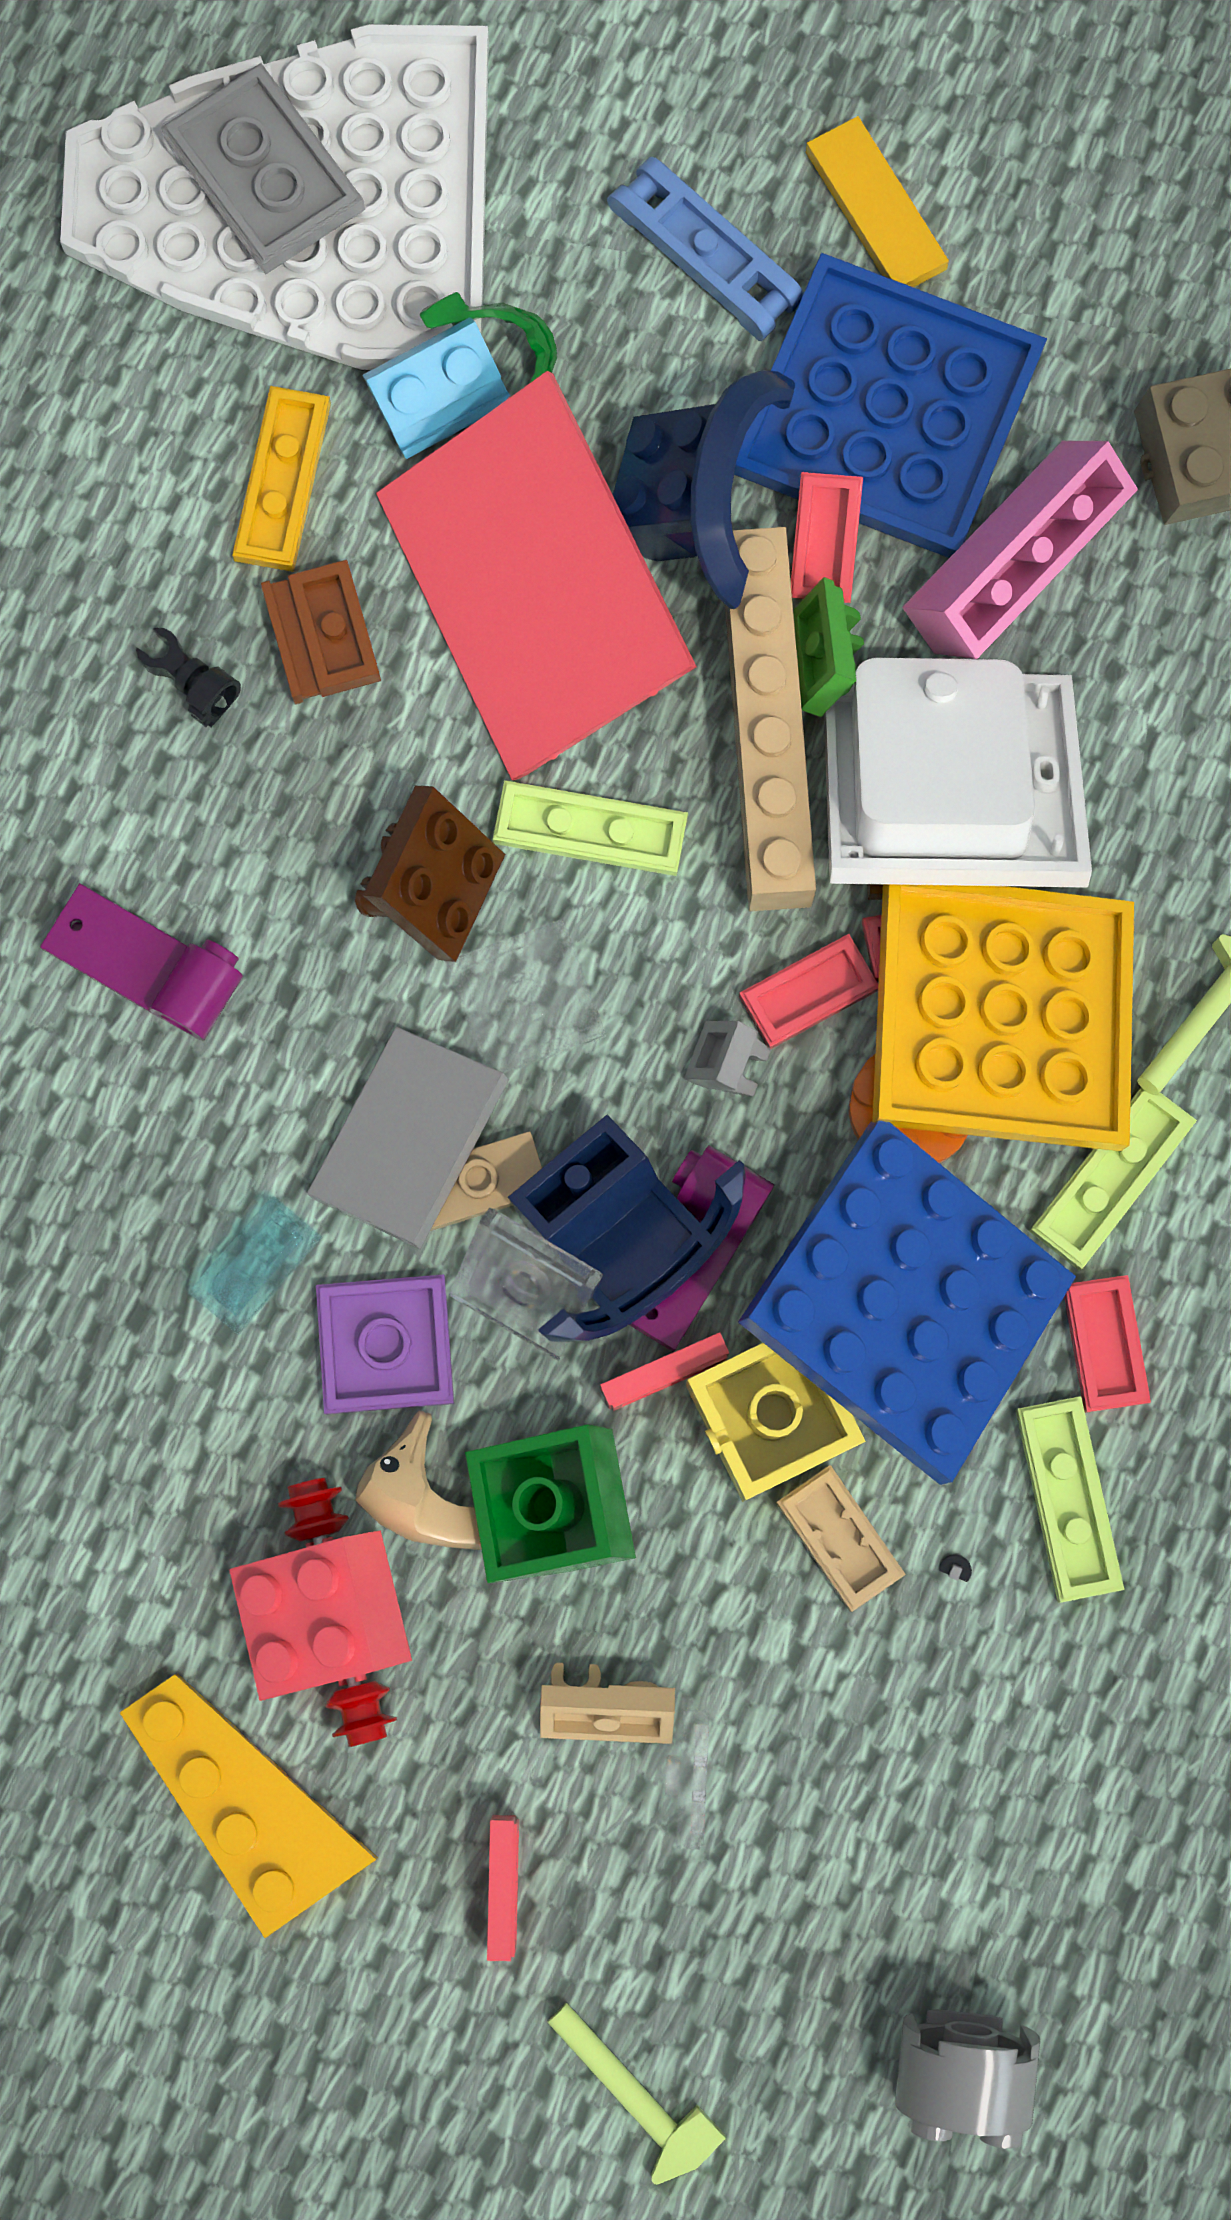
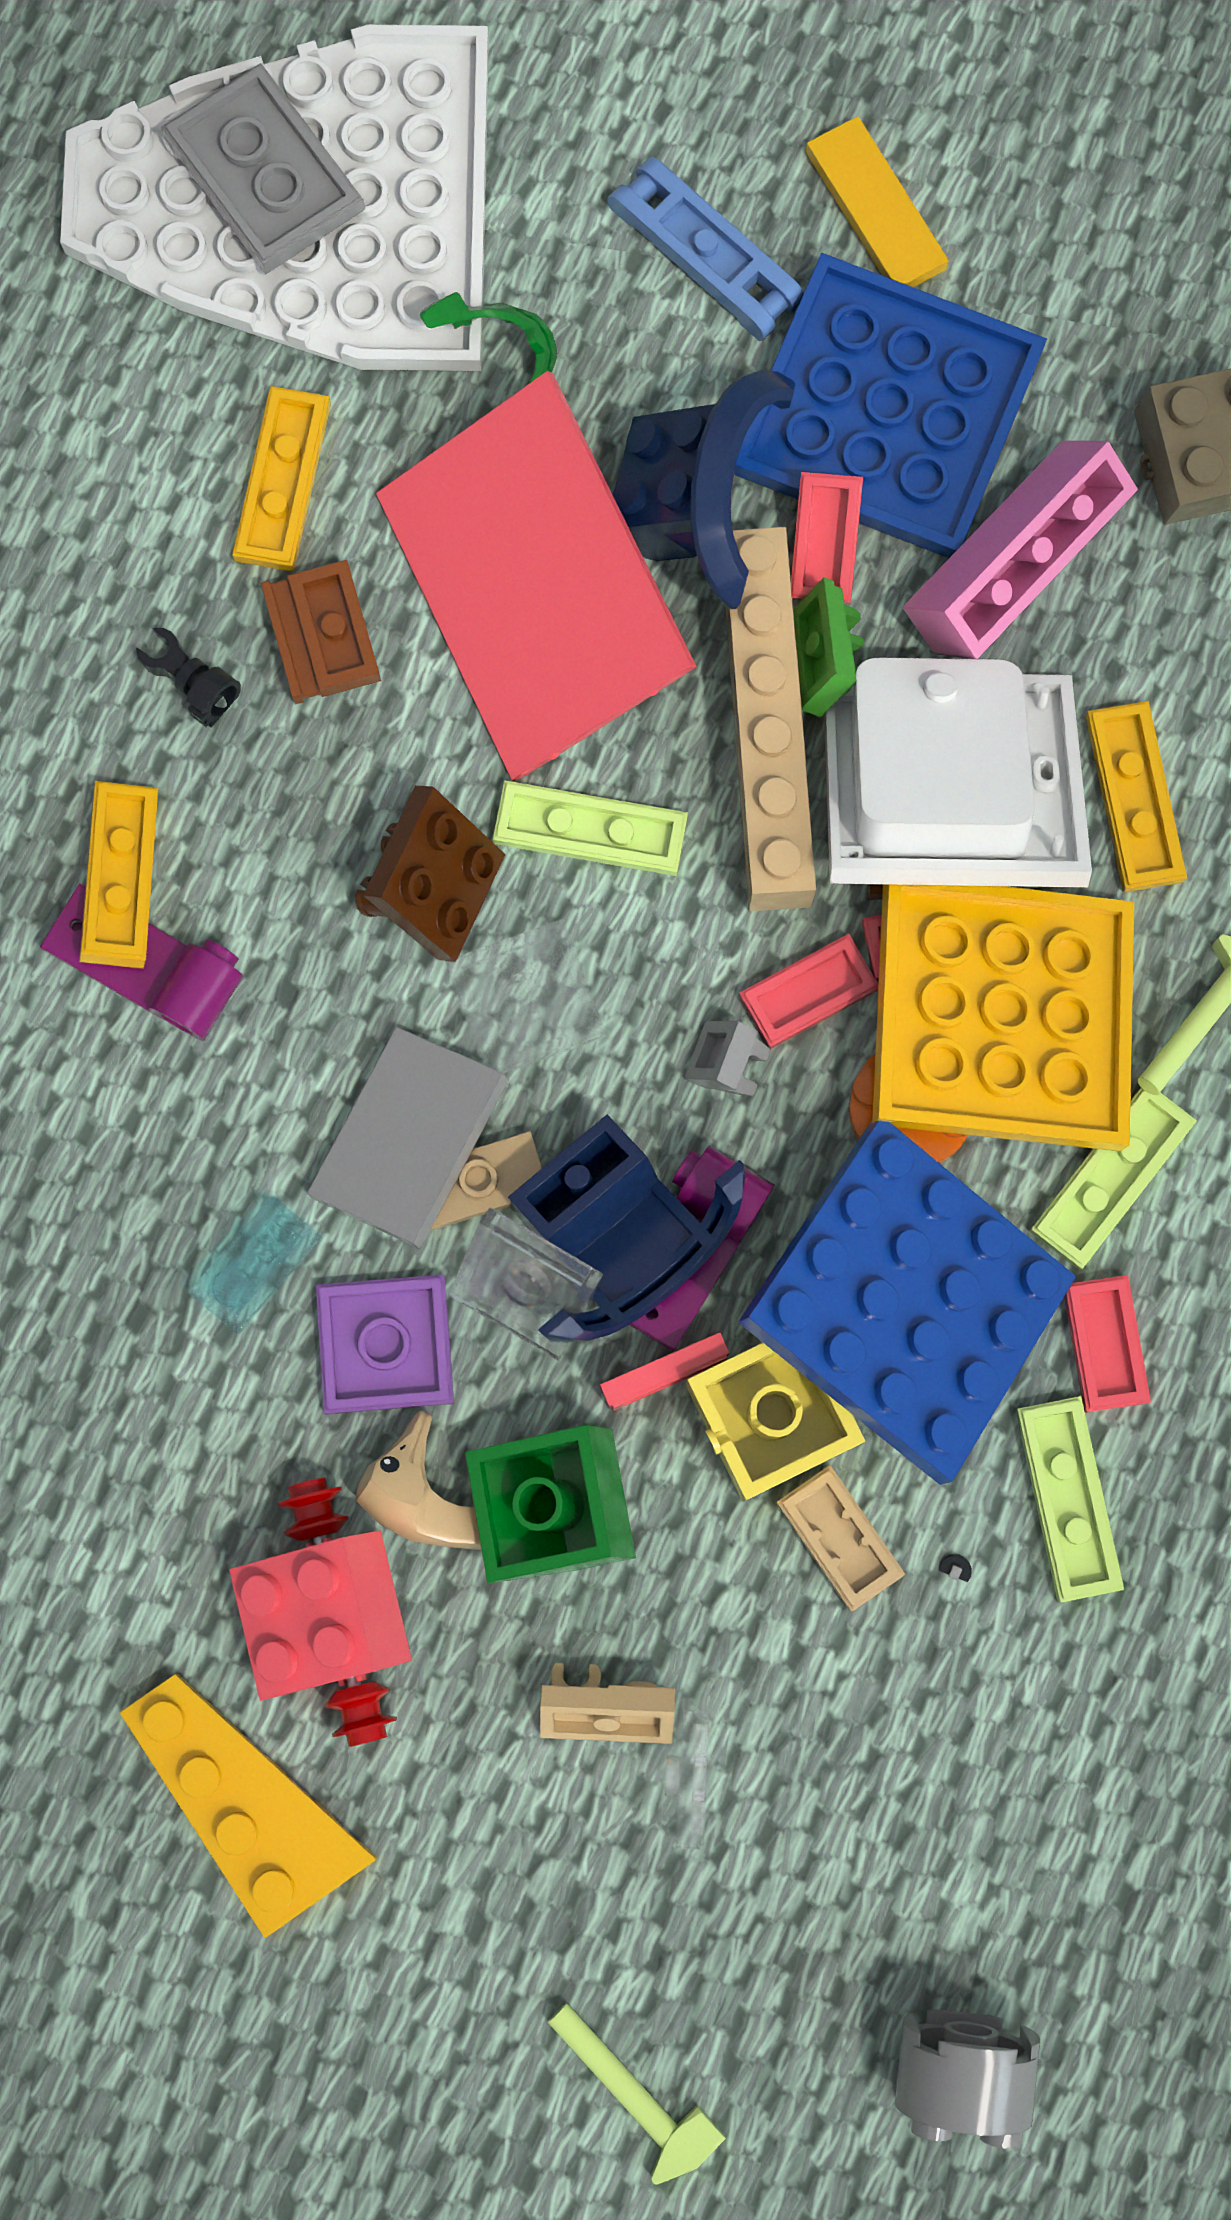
(119, 875): none -> yellow tile
(437, 387): medium azure plate -> none
(503, 1888): coral tile -> none
(1136, 796): none -> yellow tile

